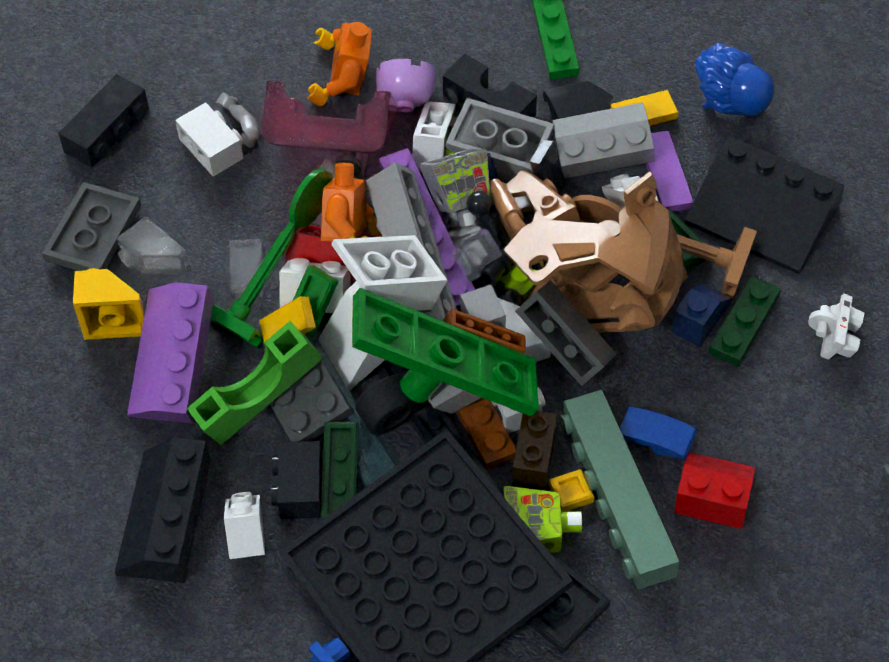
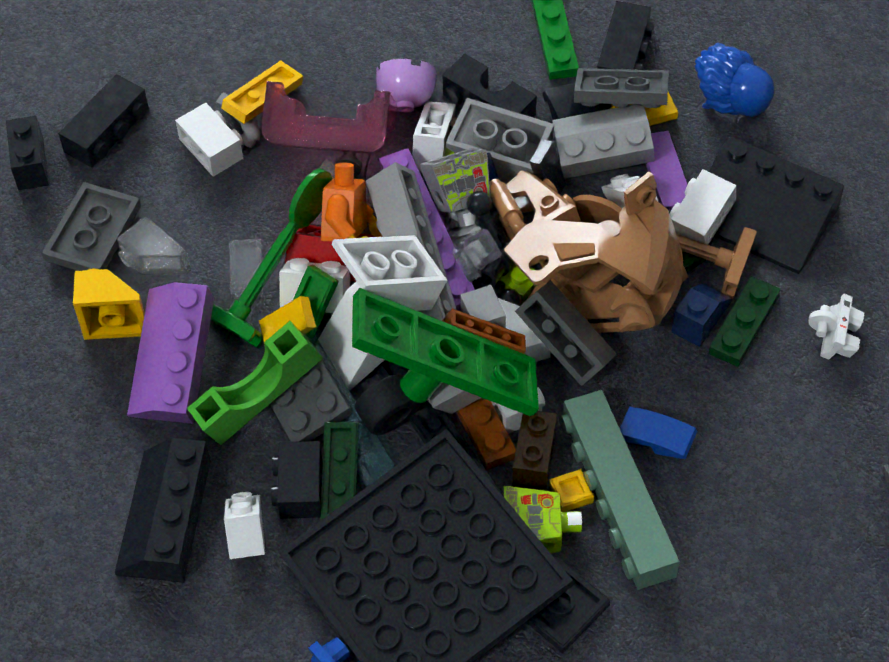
(27, 153): none -> black brick
(249, 99): none -> yellow plate
(349, 60): orange torso -> none
(621, 87): none -> dark grey plate
(626, 37): none -> black brick
(704, 207): none -> white brick
(714, 490): red slope -> none

